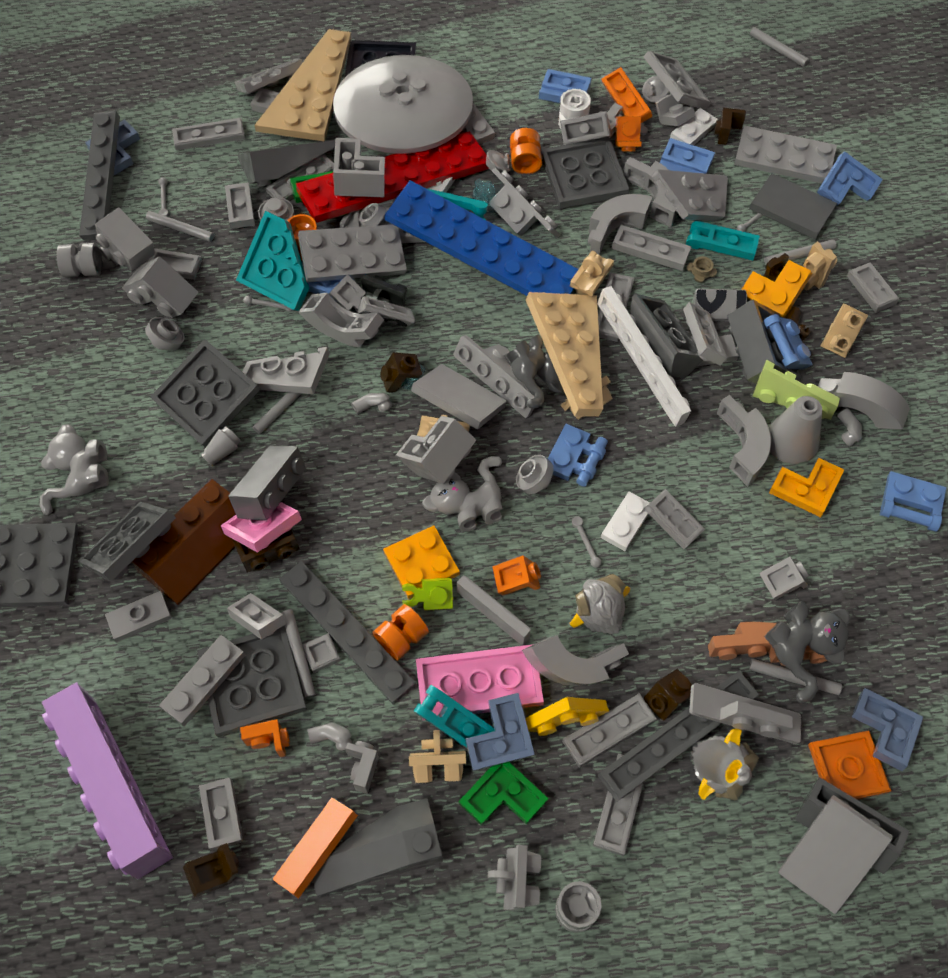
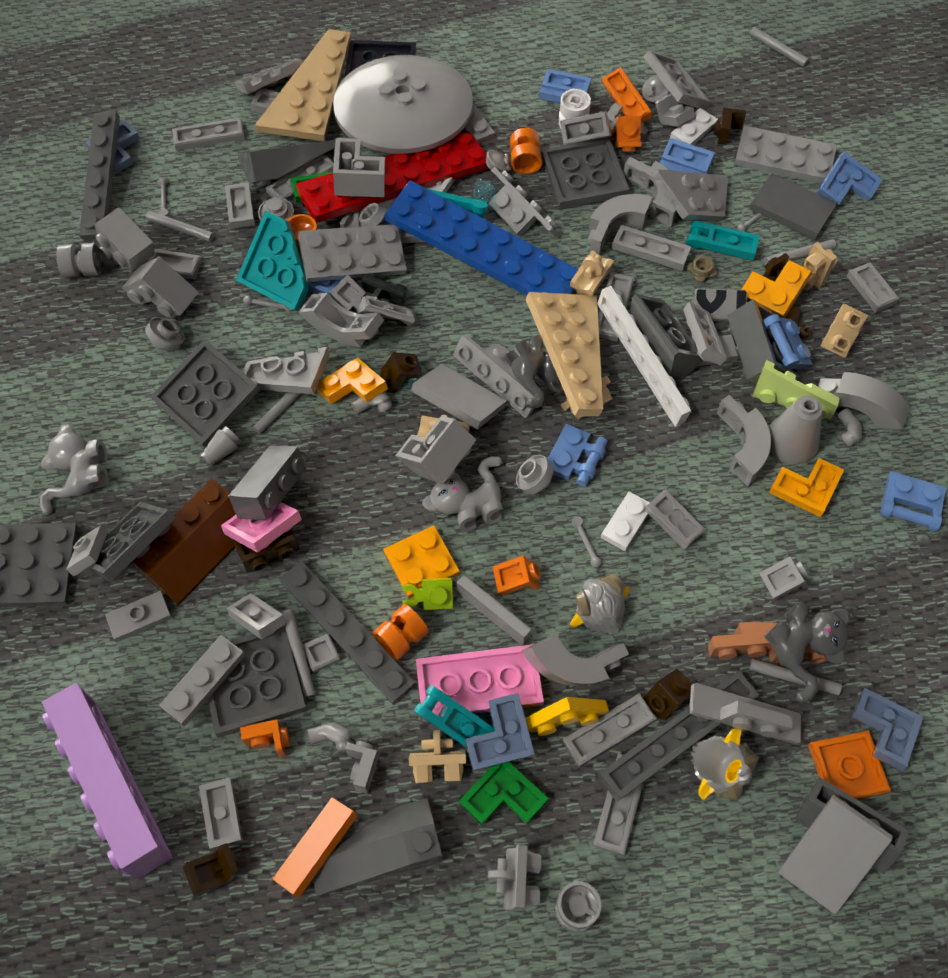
(87, 550): none -> light grey plate
(352, 377): none -> light orange plate

